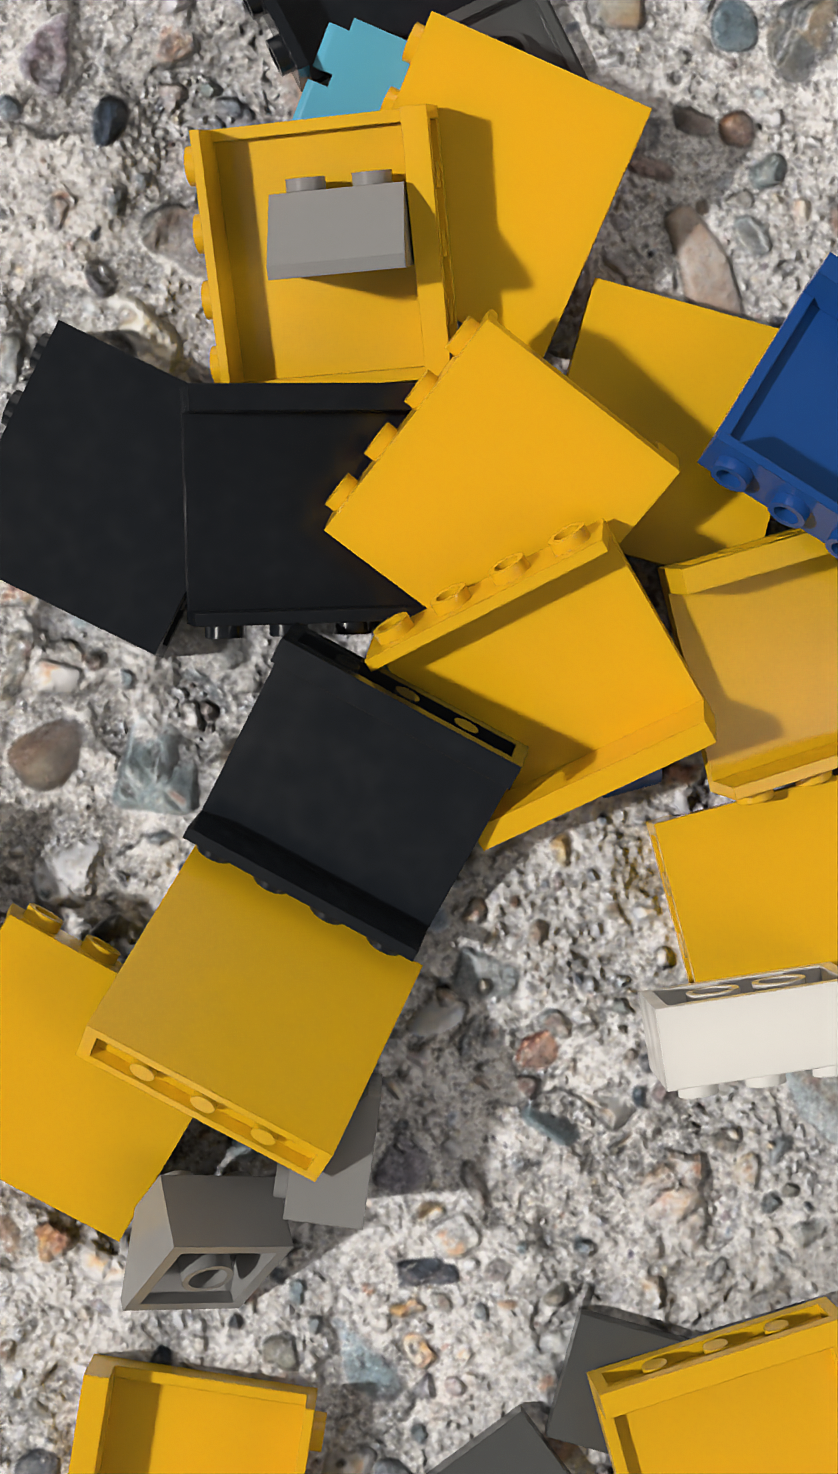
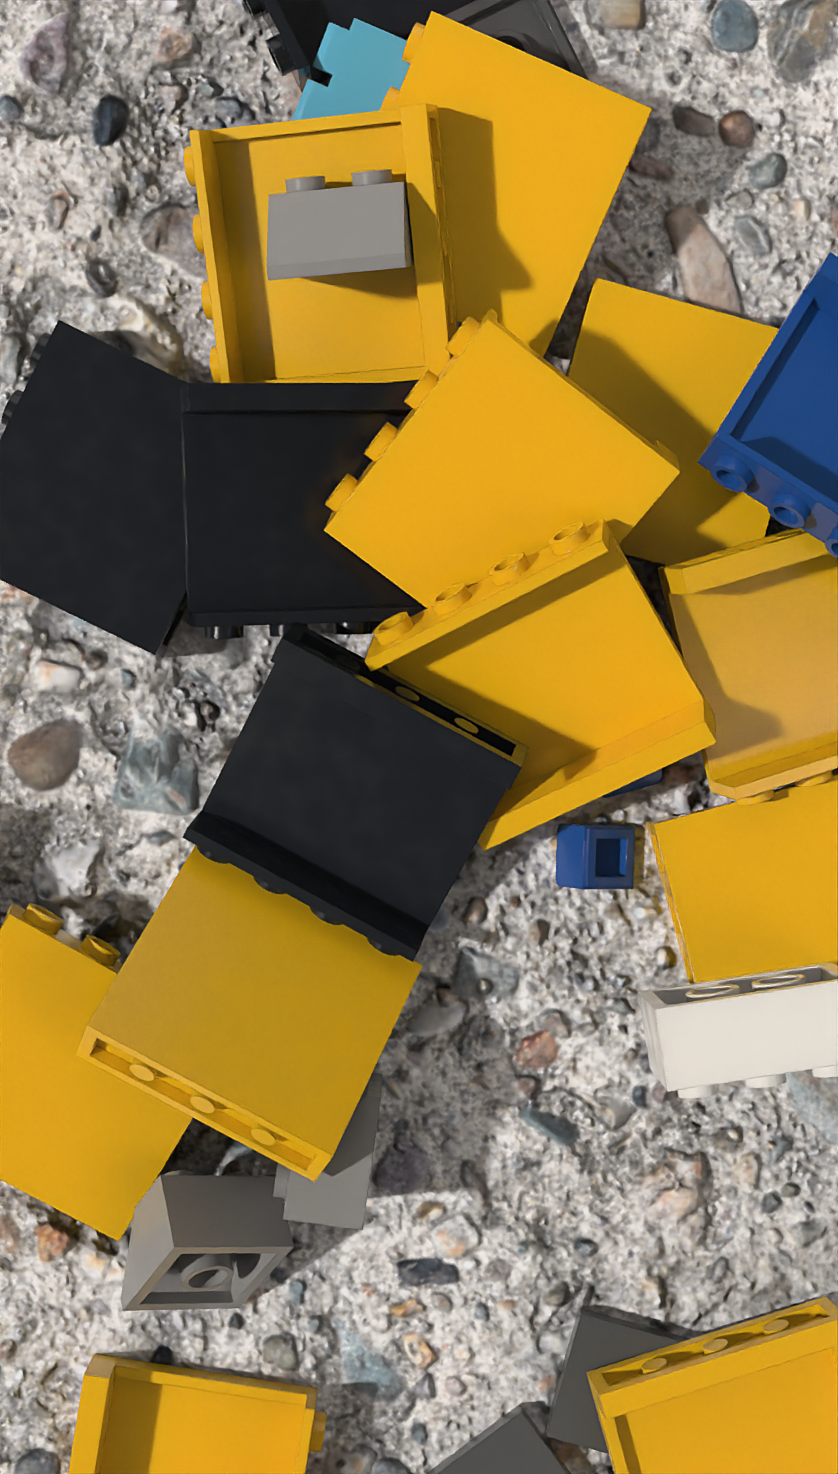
(595, 856): none -> blue slope

